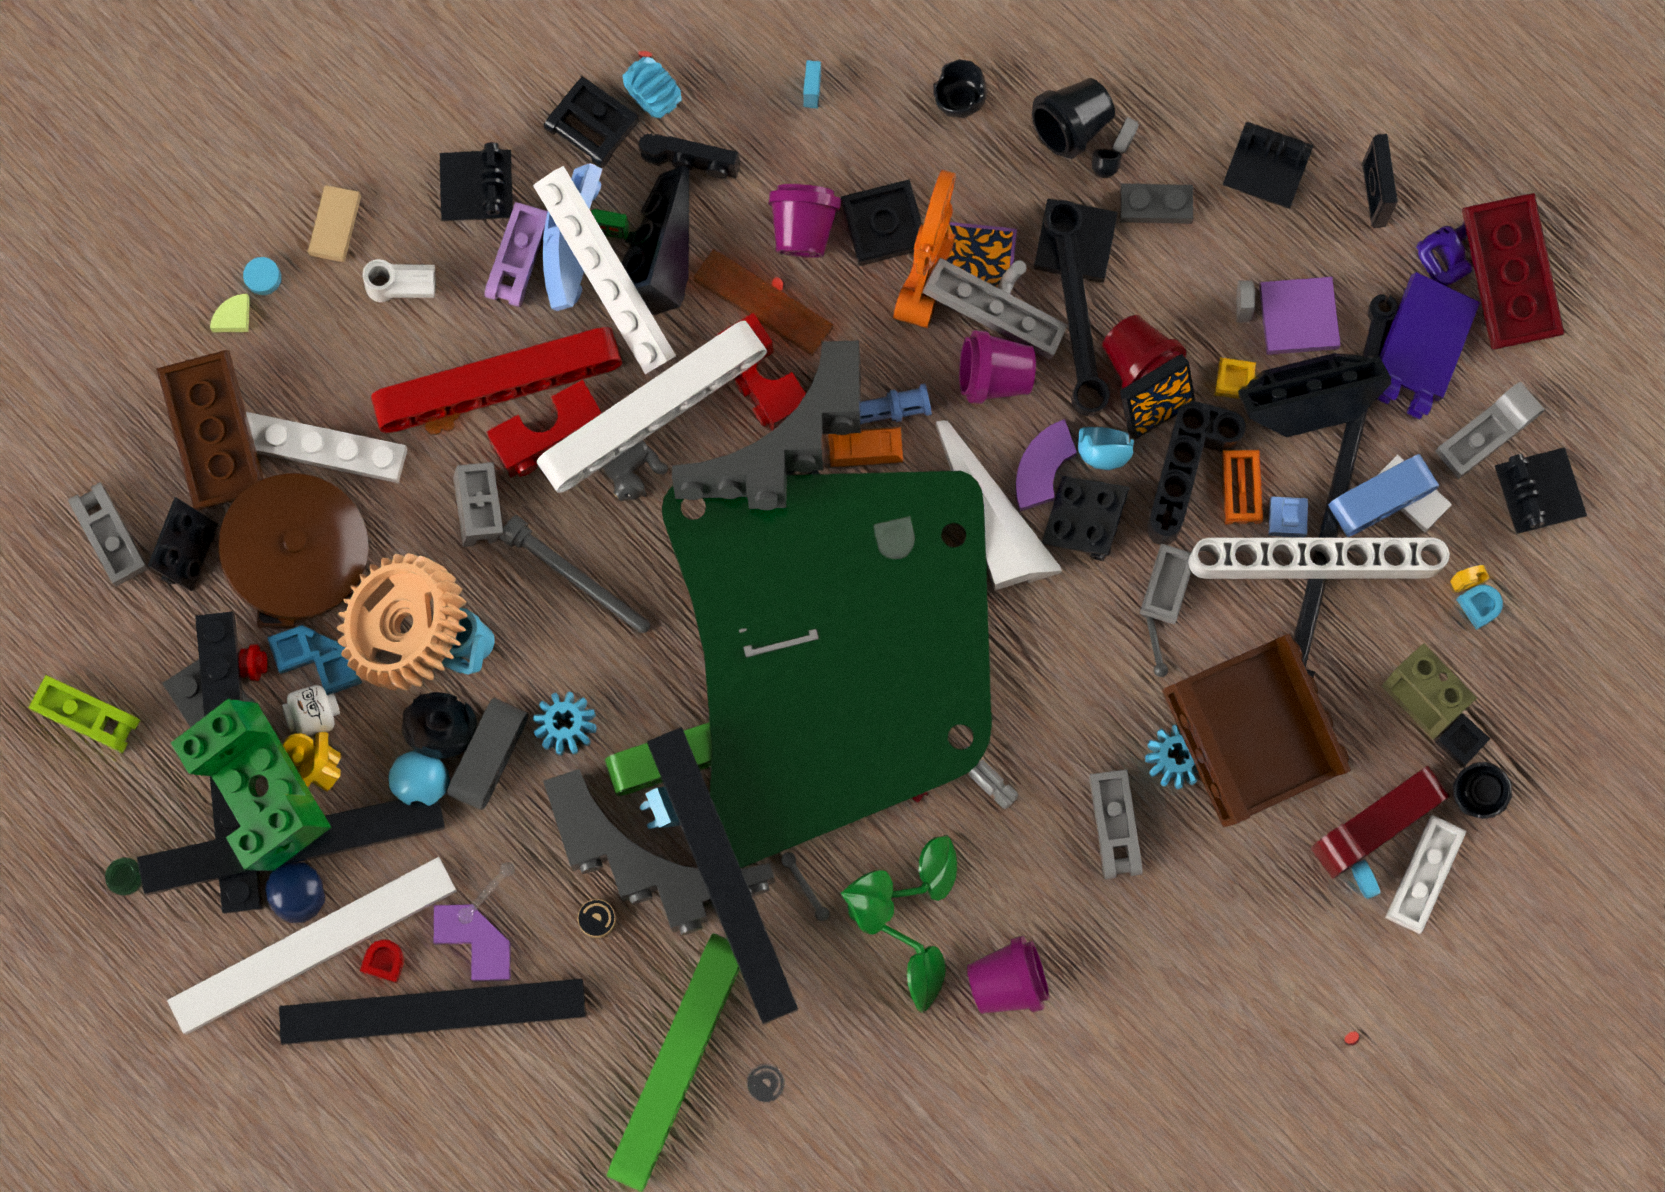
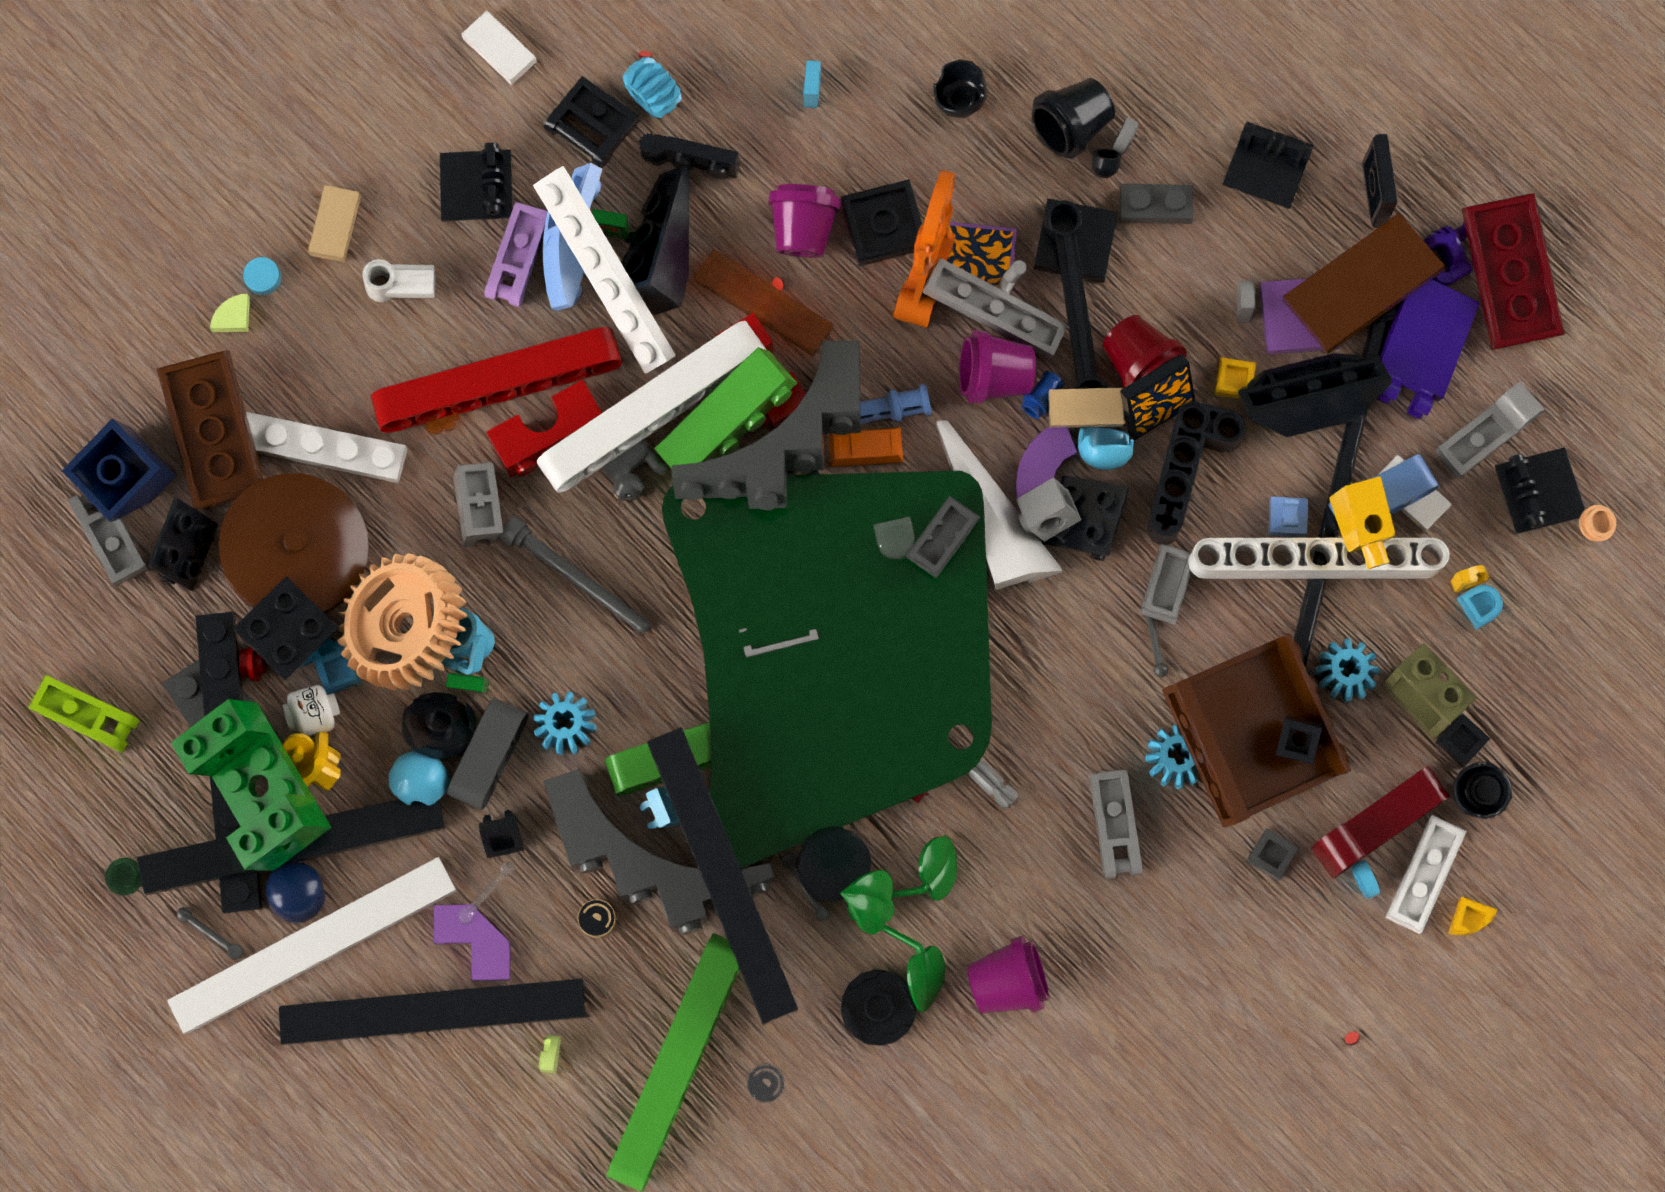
(118, 471): none -> dark blue slope
(233, 950): none -> dark grey hinge
(285, 628): none -> black hinge
(383, 960): red tile -> none
(467, 683): none -> green tile
(499, 47): none -> white tile
(501, 835): none -> black tile
(549, 1057): none -> yellowish green tile
(729, 411): none -> bright green brick
(831, 862): none -> black tile
(878, 1008): none -> black tile
(943, 537): none -> dark grey plate
(1036, 402): none -> blue pin
(1047, 510): none -> light grey brick
(1085, 407): none -> tan tile
(1240, 456): orange tile -> none
(1272, 854): none -> dark grey tile
(1301, 752): none -> black plate
(1355, 682): none -> medium azure gear
(1363, 283): none -> reddish brown tile
(1363, 506): none -> yellow torso
(1470, 917): none -> yellow tile
(1597, 523): none -> light nougat plate

